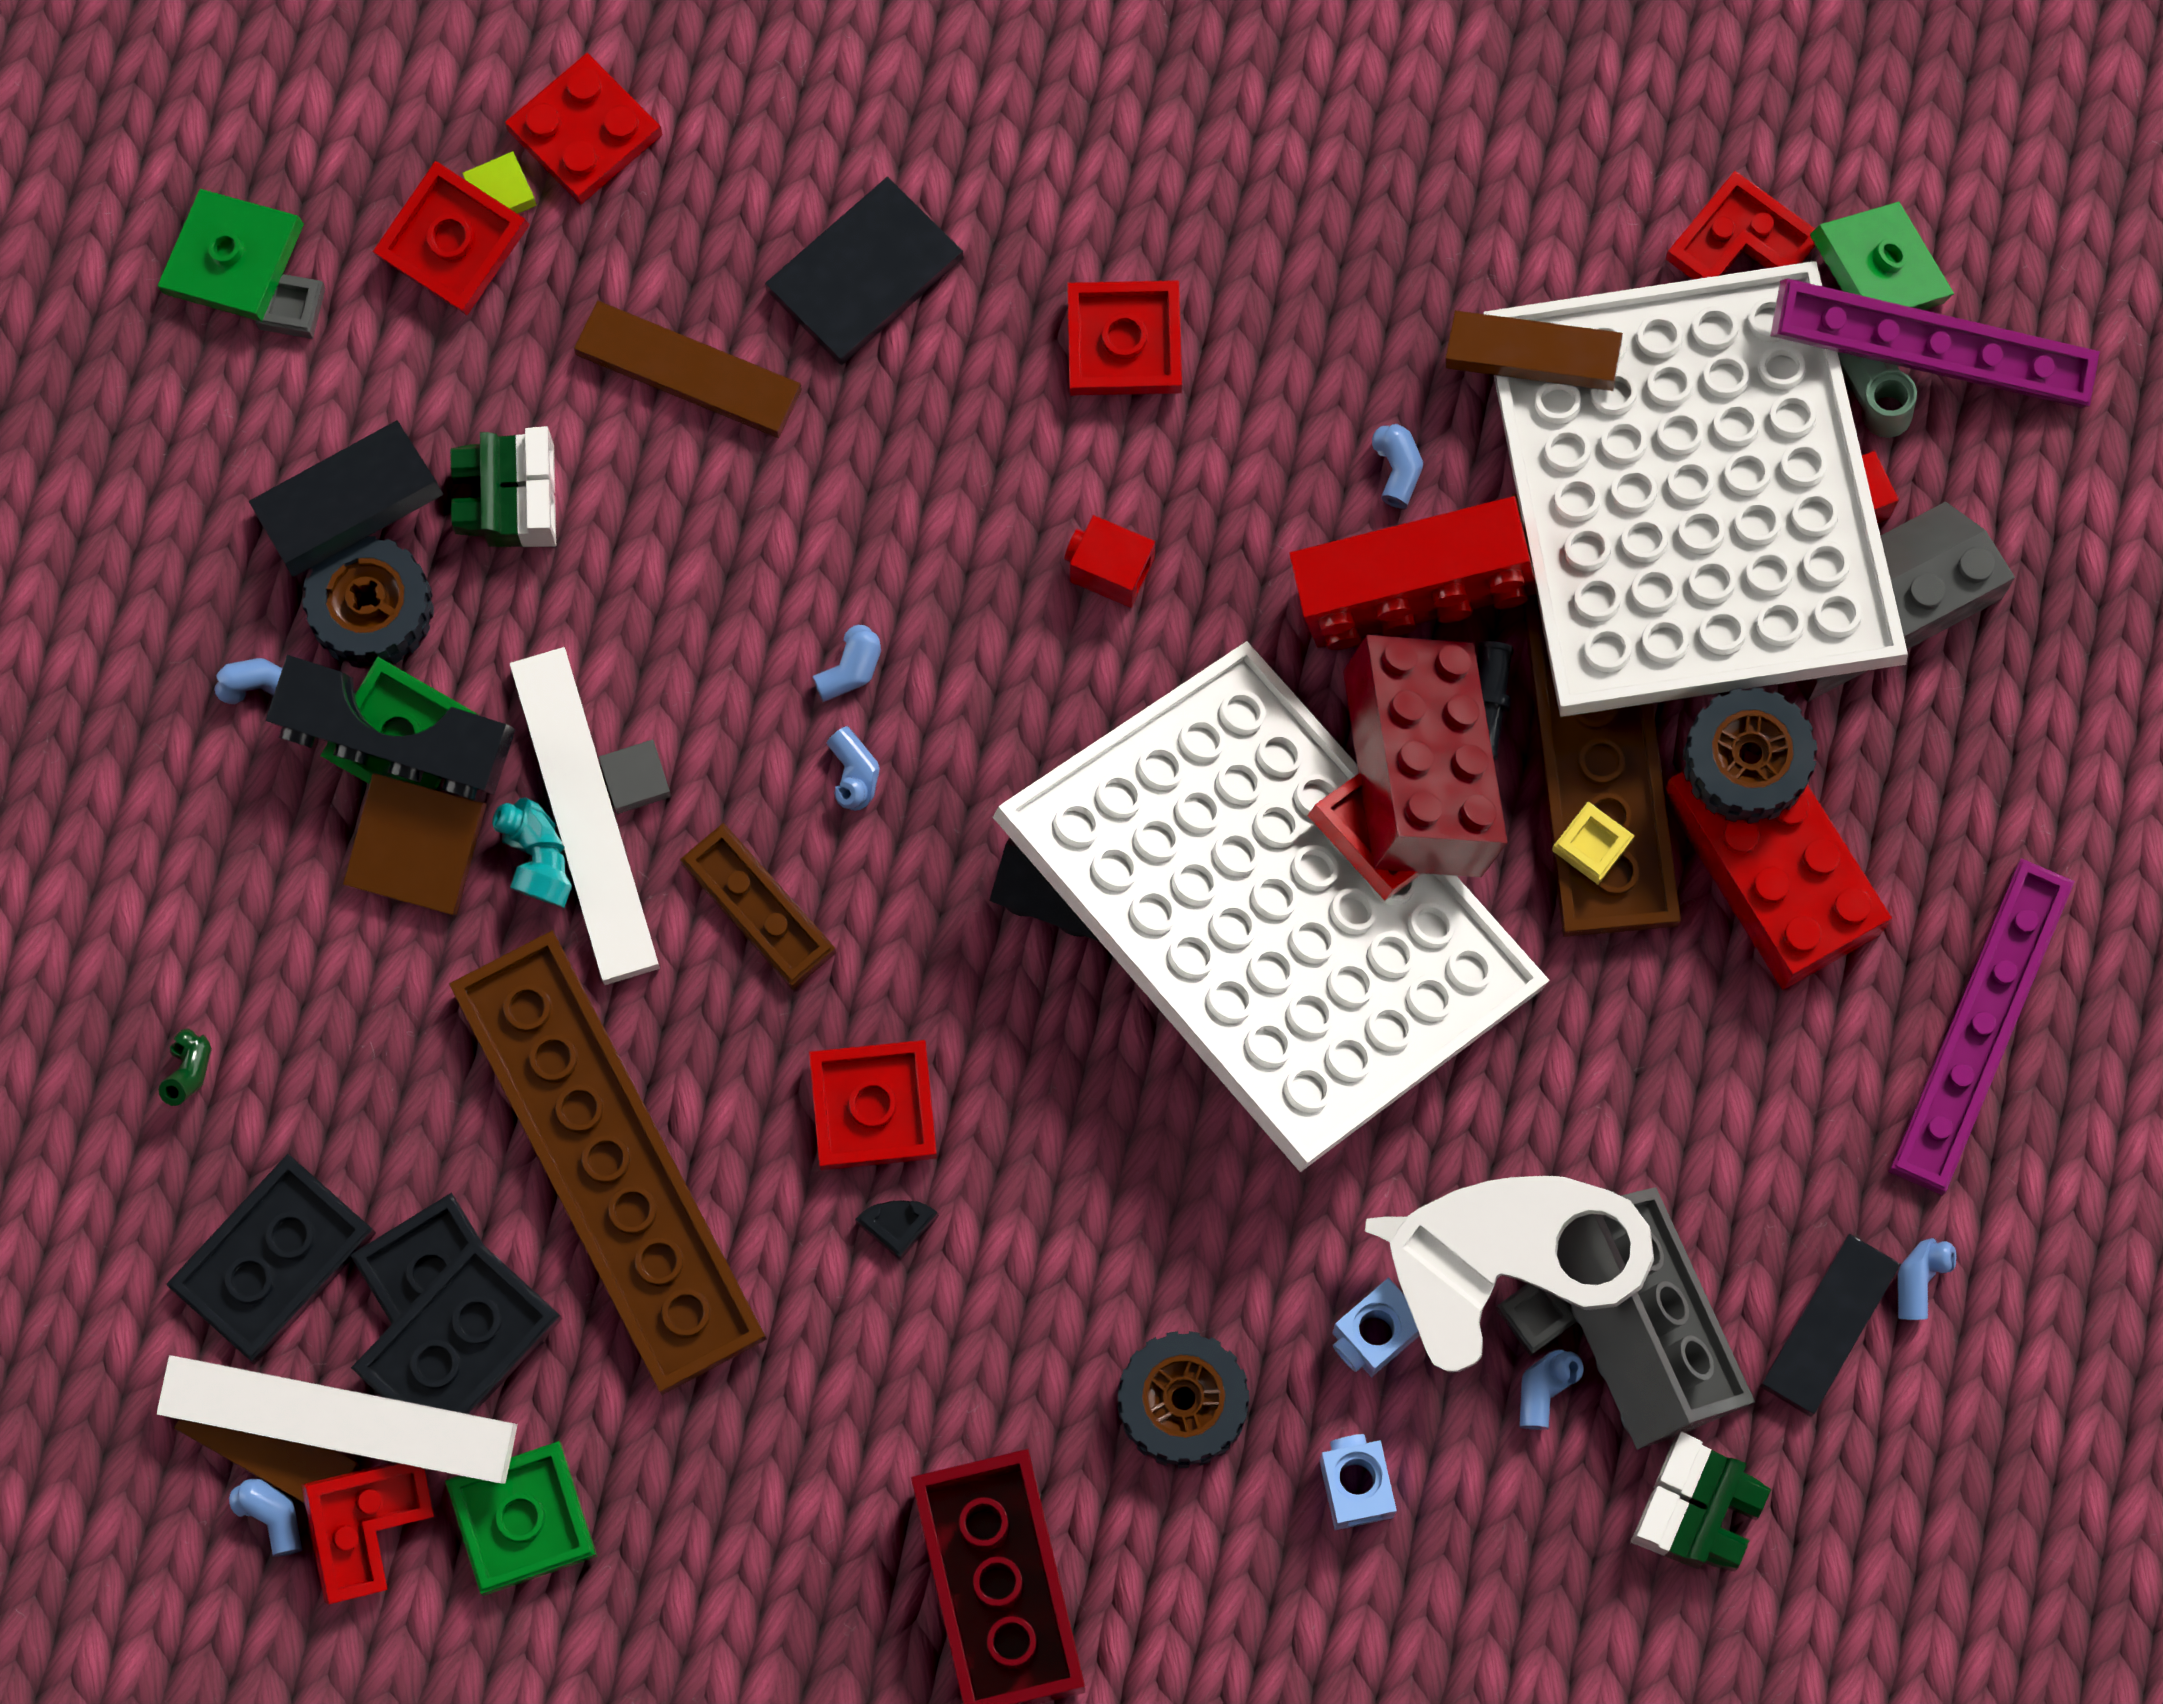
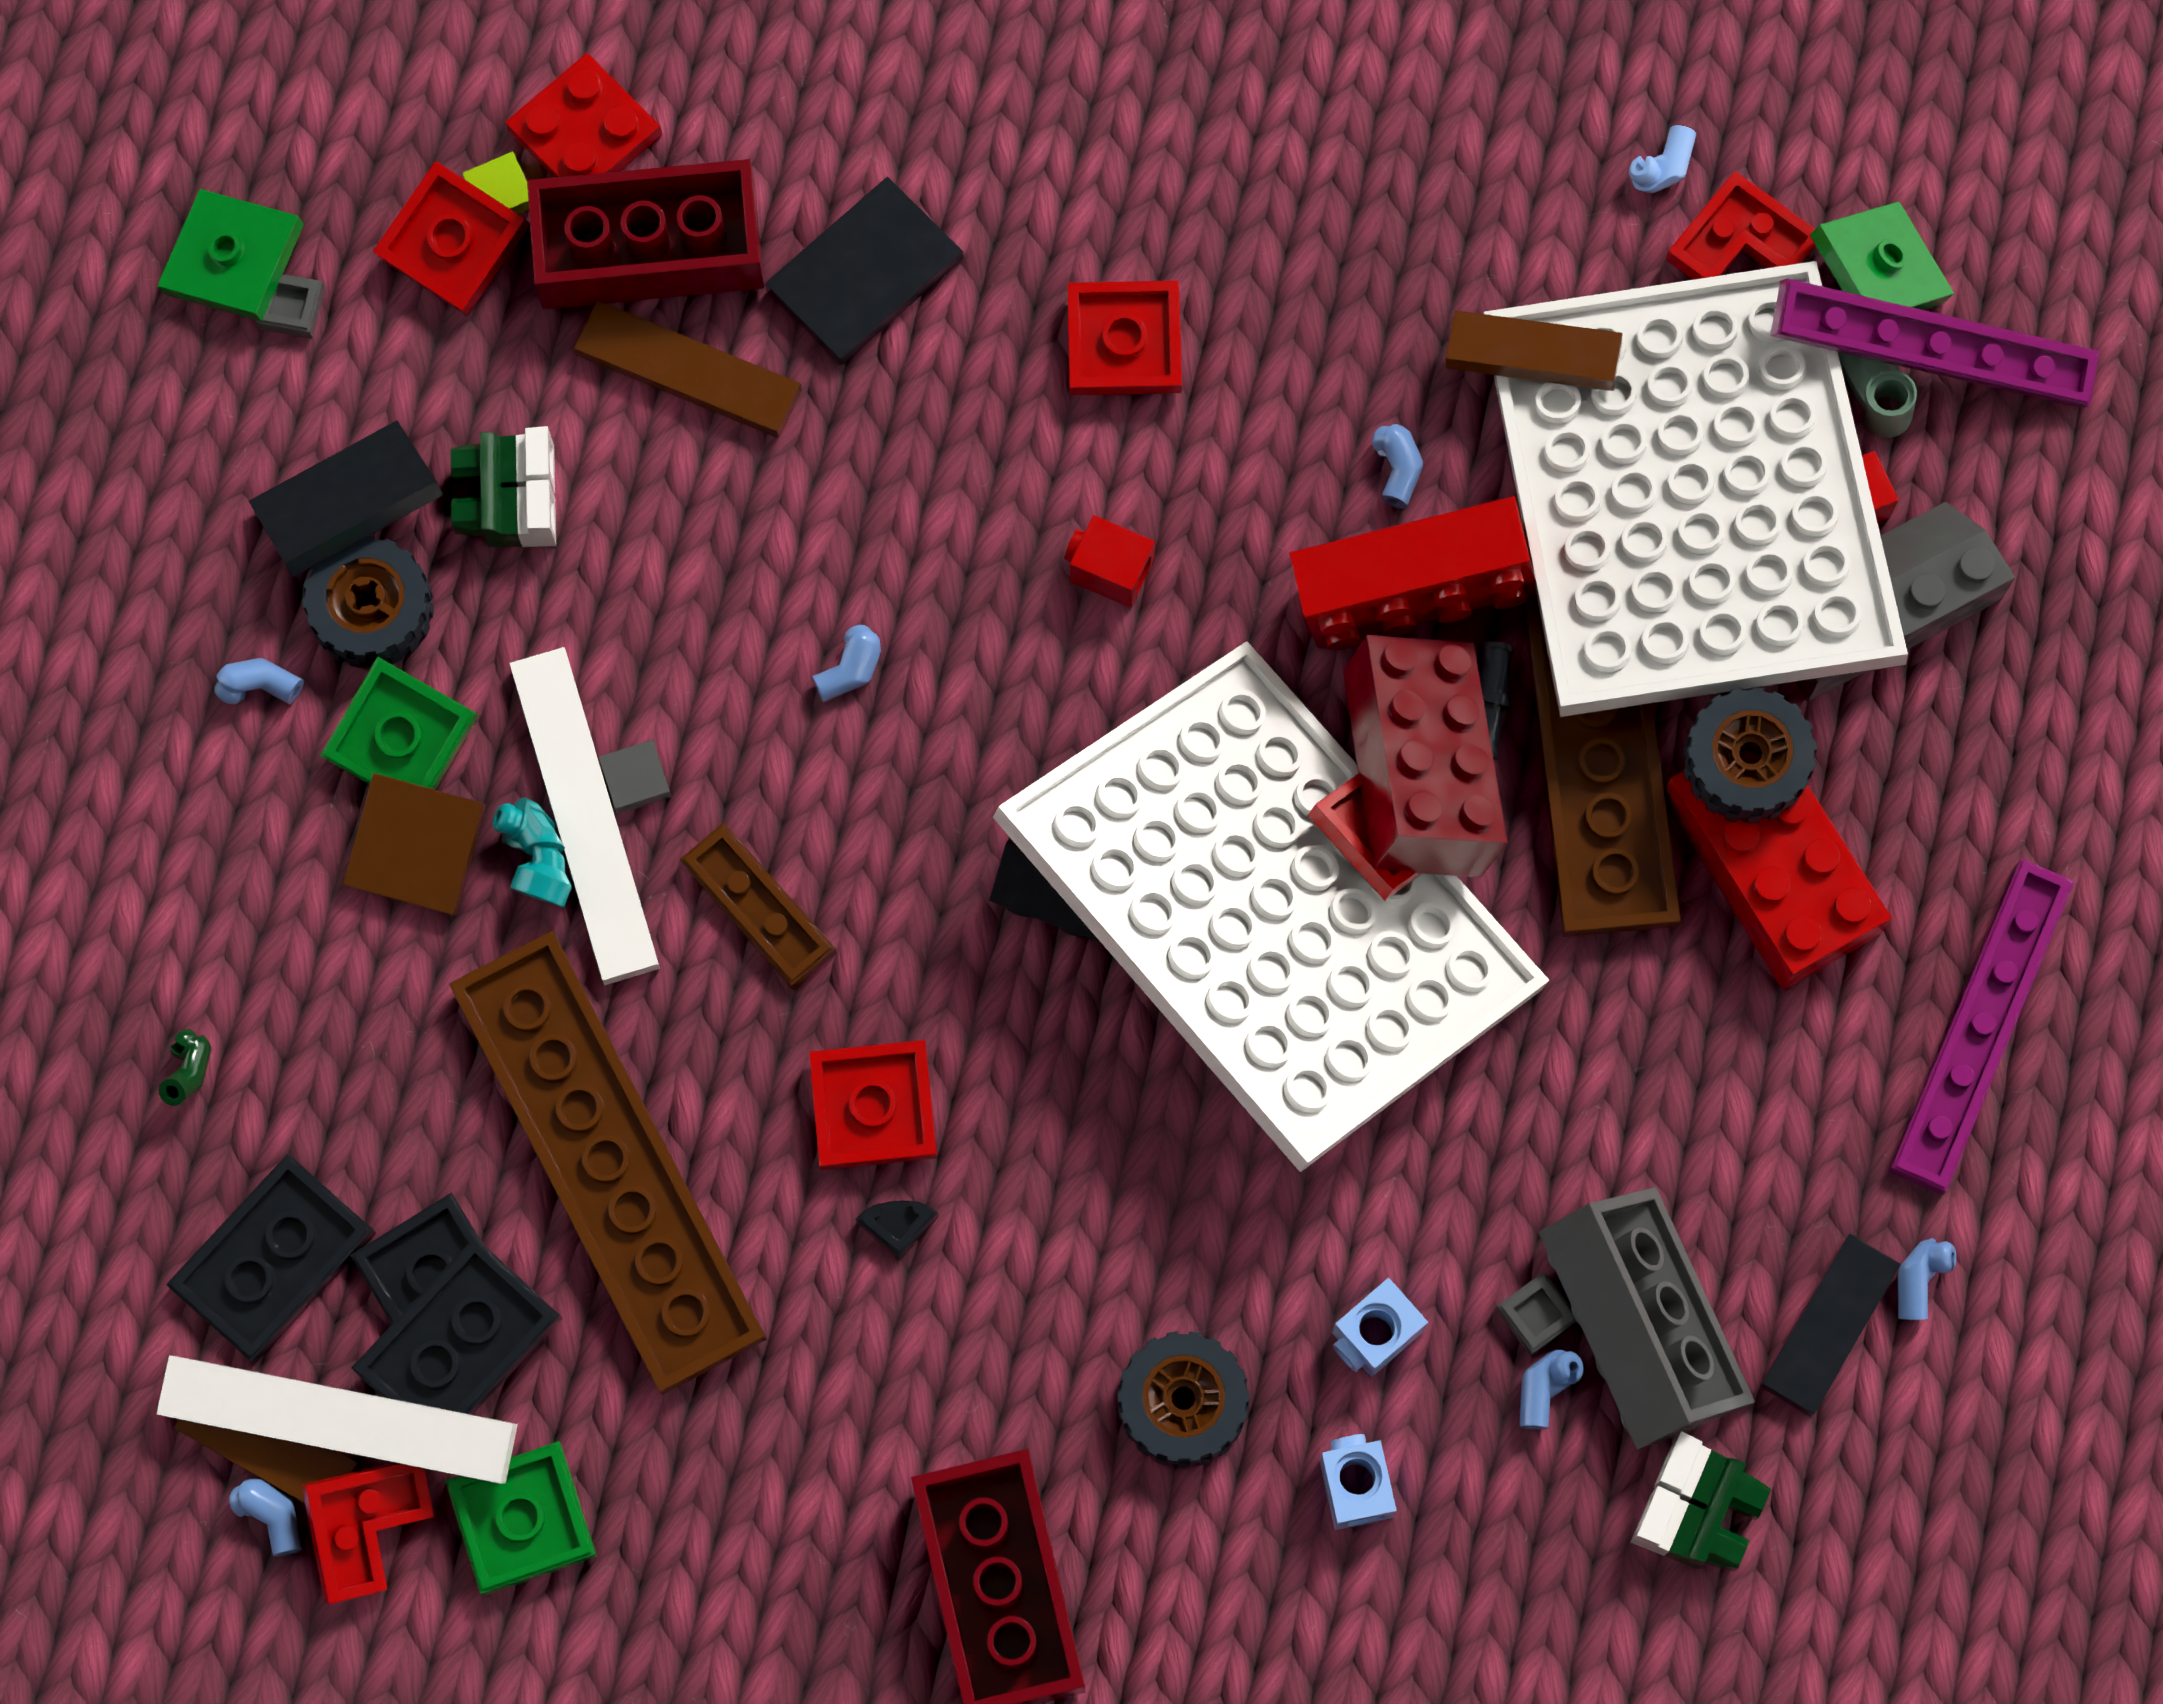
(322, 705): black arch -> none
(645, 234): none -> dark red brick
(859, 772): medium blue arm -> none
(1506, 1227): white animal -> none
(1593, 843): light yellow tile -> none
(1667, 168): none -> light blue arm

